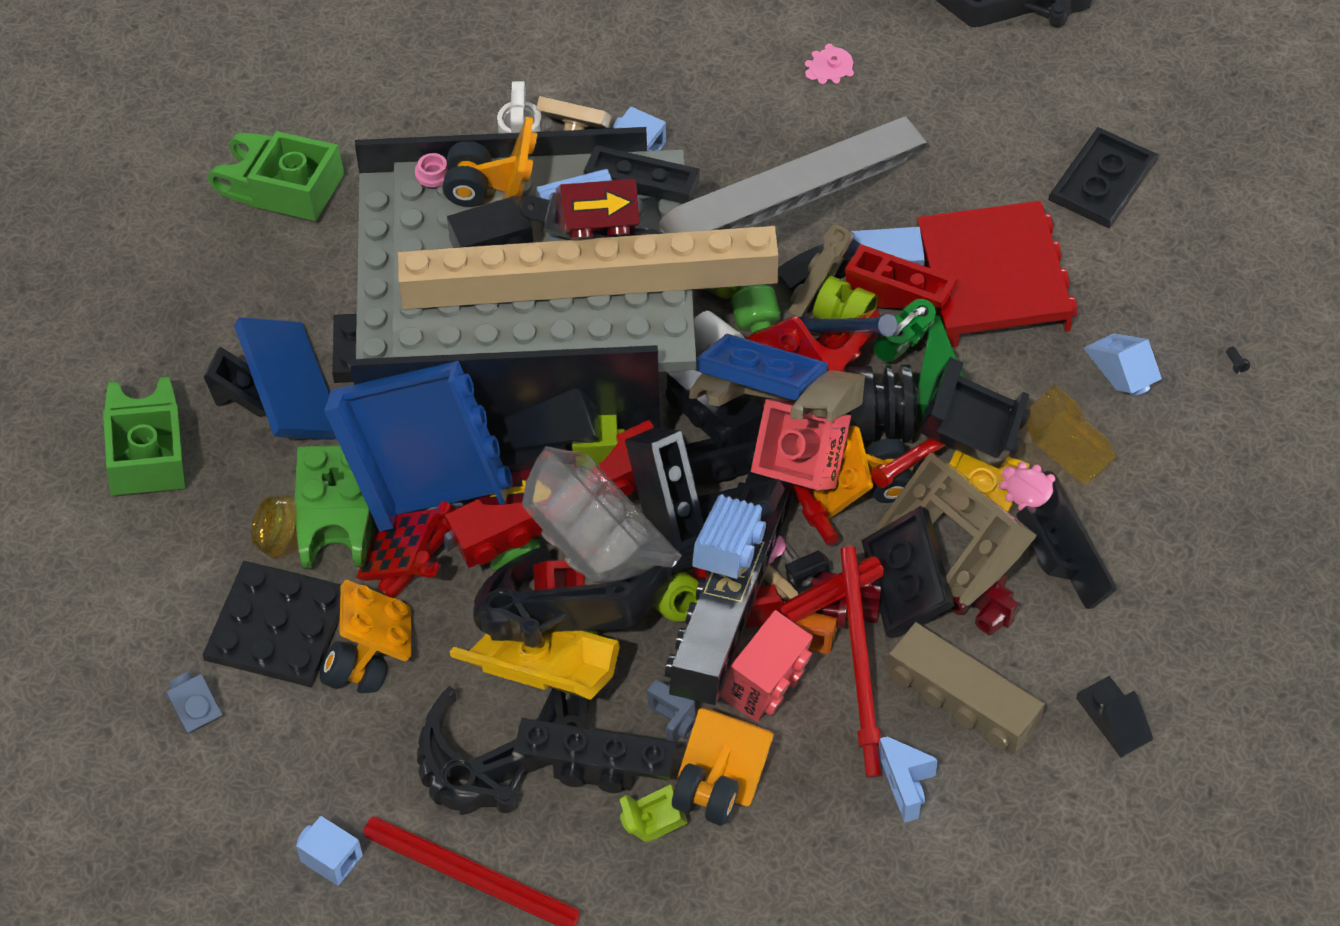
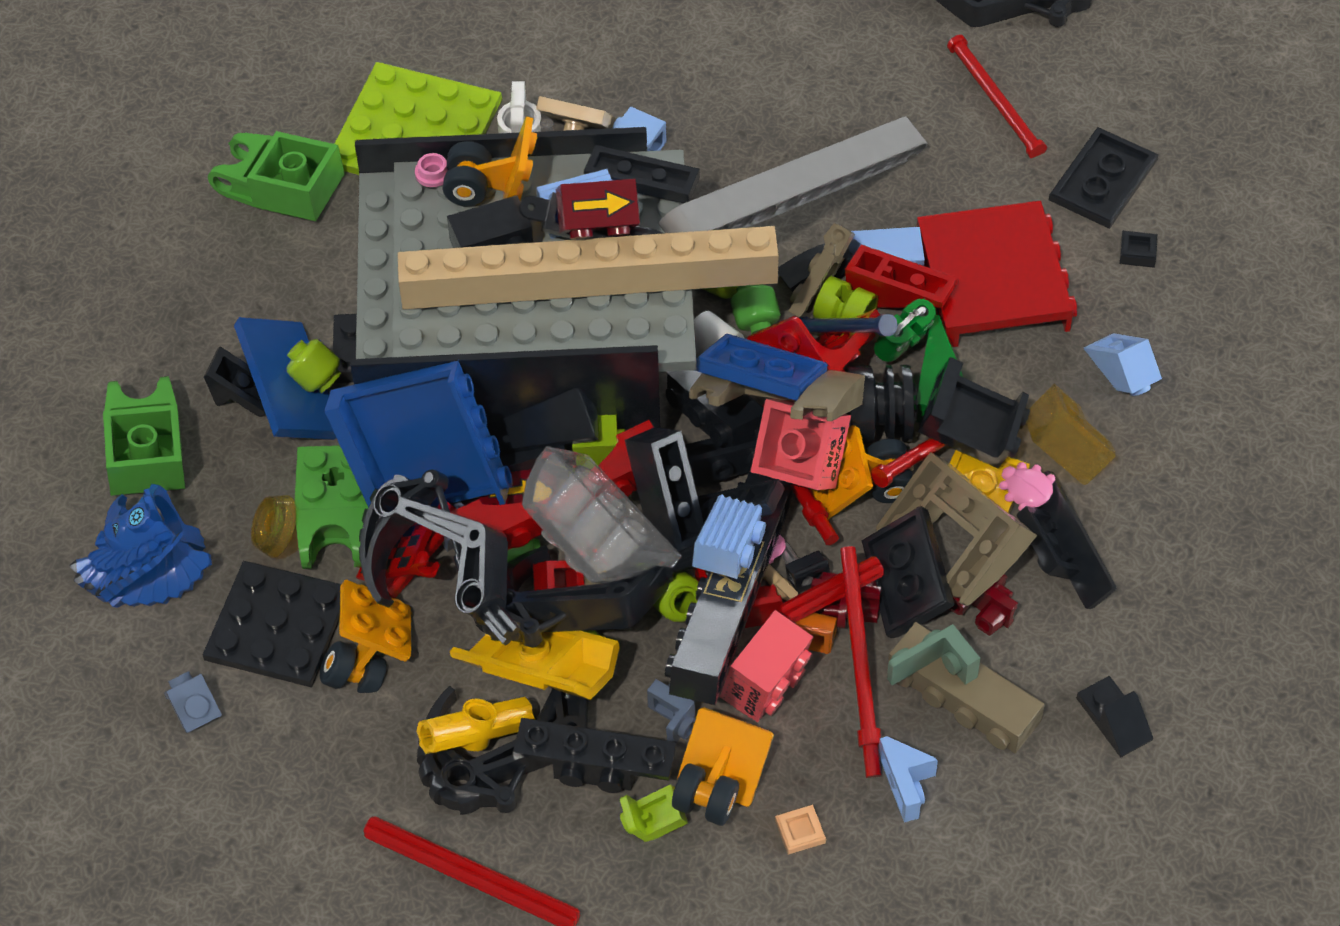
(143, 555): none -> blue piece
(313, 365): none -> lime head
(328, 850): light blue brick -> none
(414, 105): none -> lime plate
(473, 725): none -> yellow piece
(478, 548): none -> black piece
(800, 829): none -> light nougat tile
(829, 65): bright pink piece -> none
(947, 643): none -> sand green bracket
(1034, 147): none -> red bar
(1138, 249): none -> black tile
(1240, 364): black piece -> none

